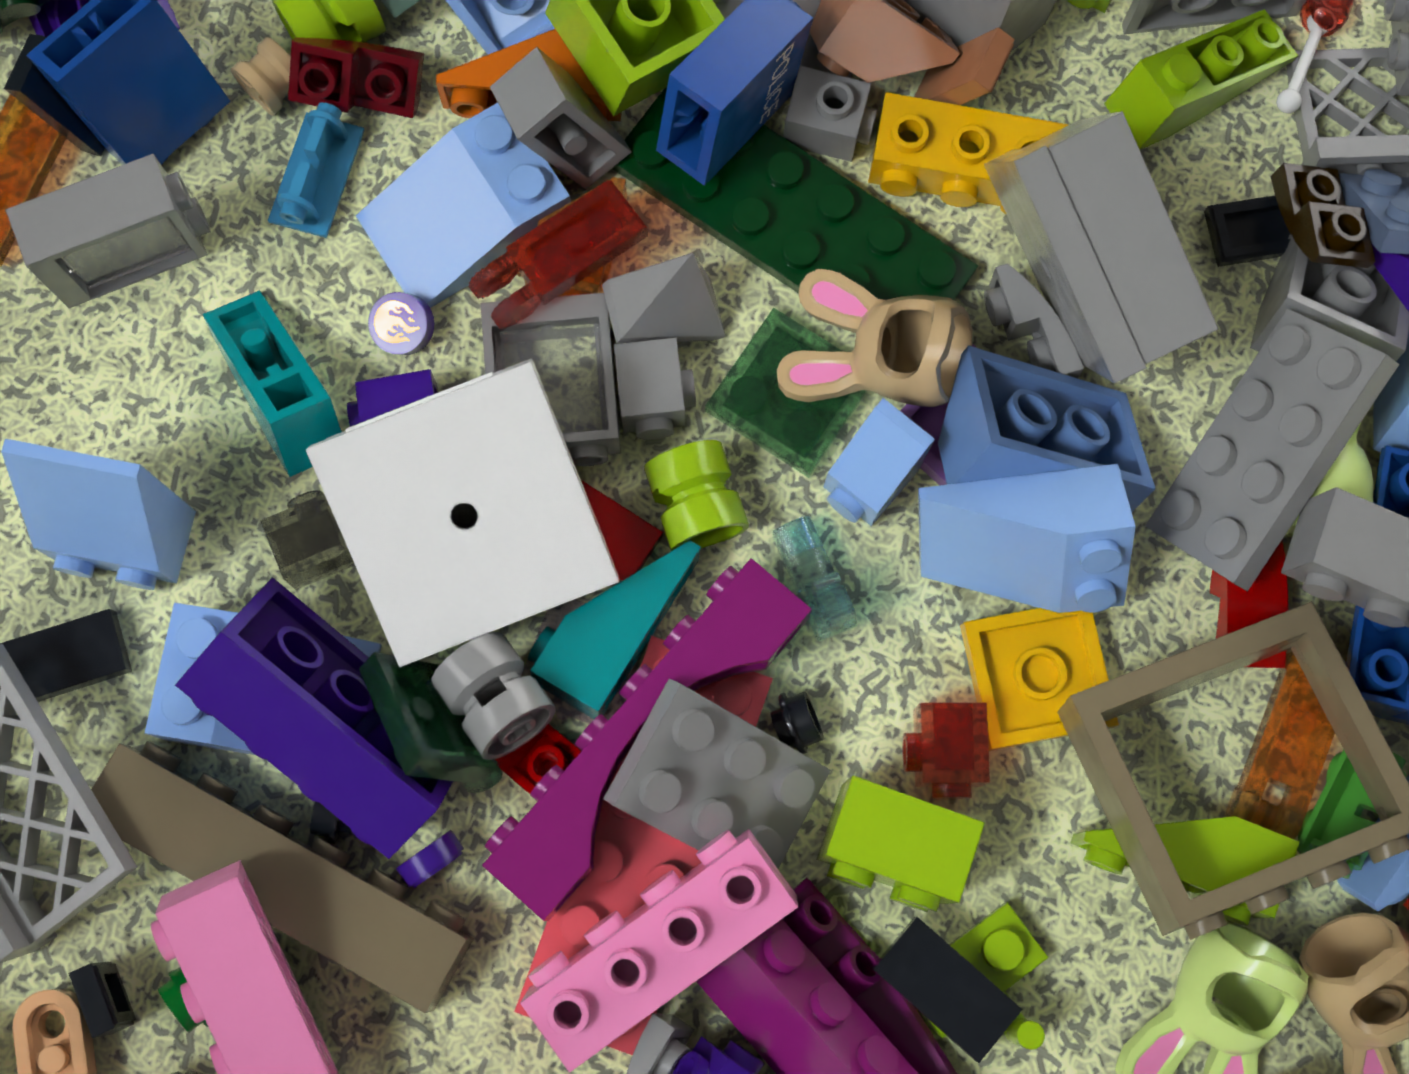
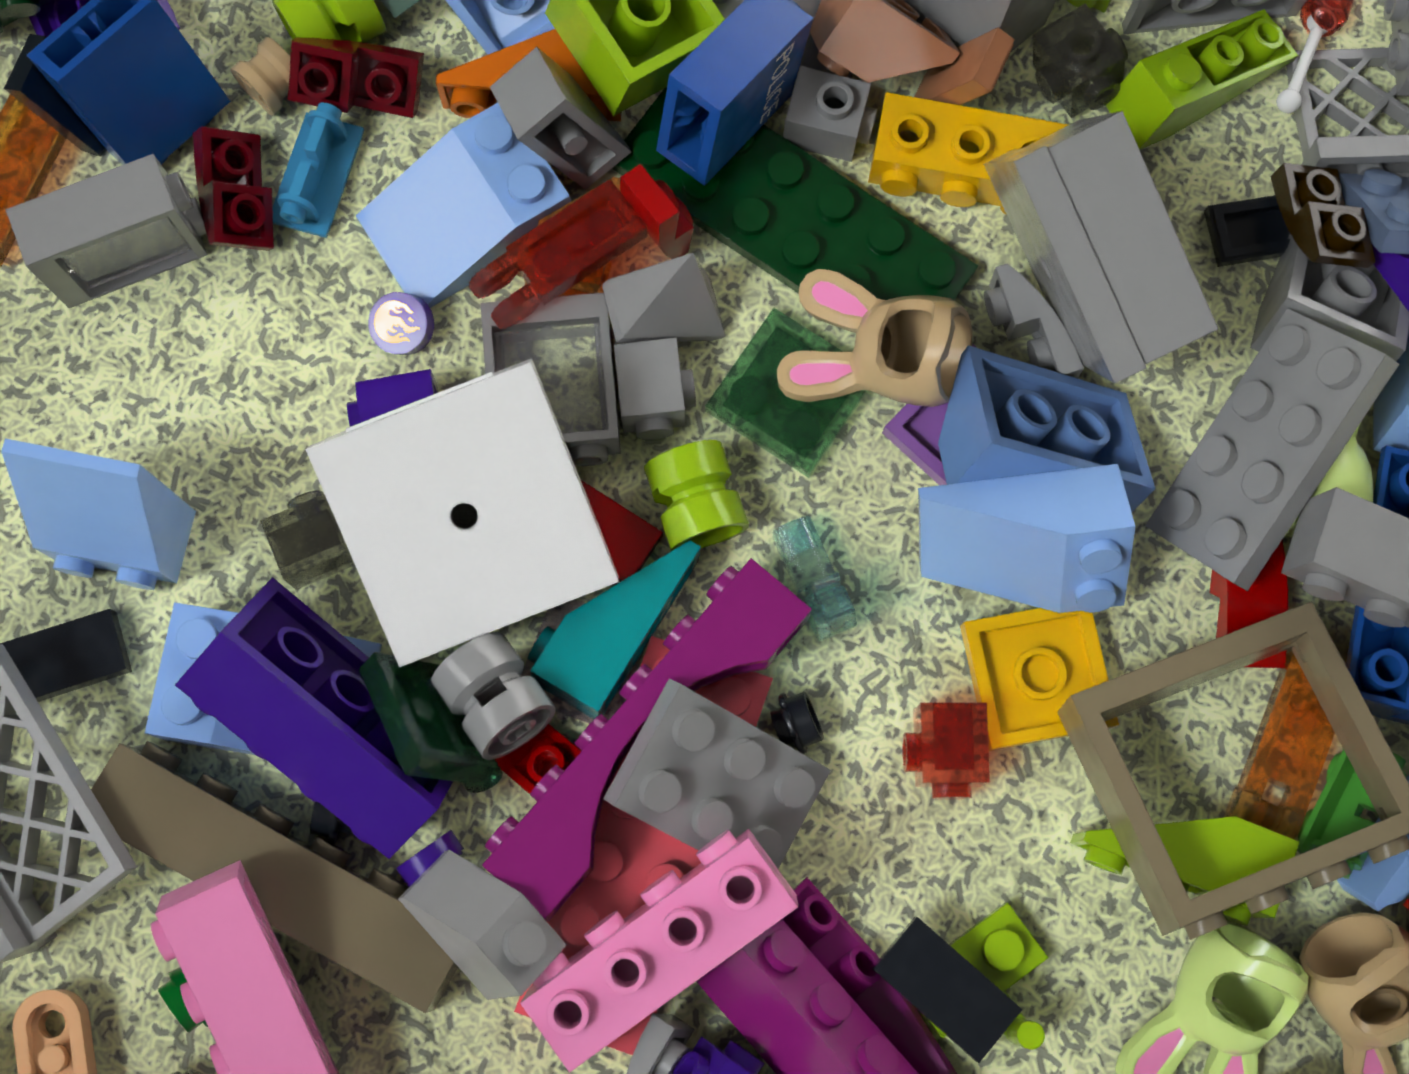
(102, 998): black tile -> none
(230, 189): none -> dark red slope
(273, 379): teal slope -> none
(483, 926): none -> light grey slope
(660, 210): none -> red slope
(876, 464): light blue slope -> none
(899, 843): lime brick -> none
(1079, 61): none -> clear smoke brick

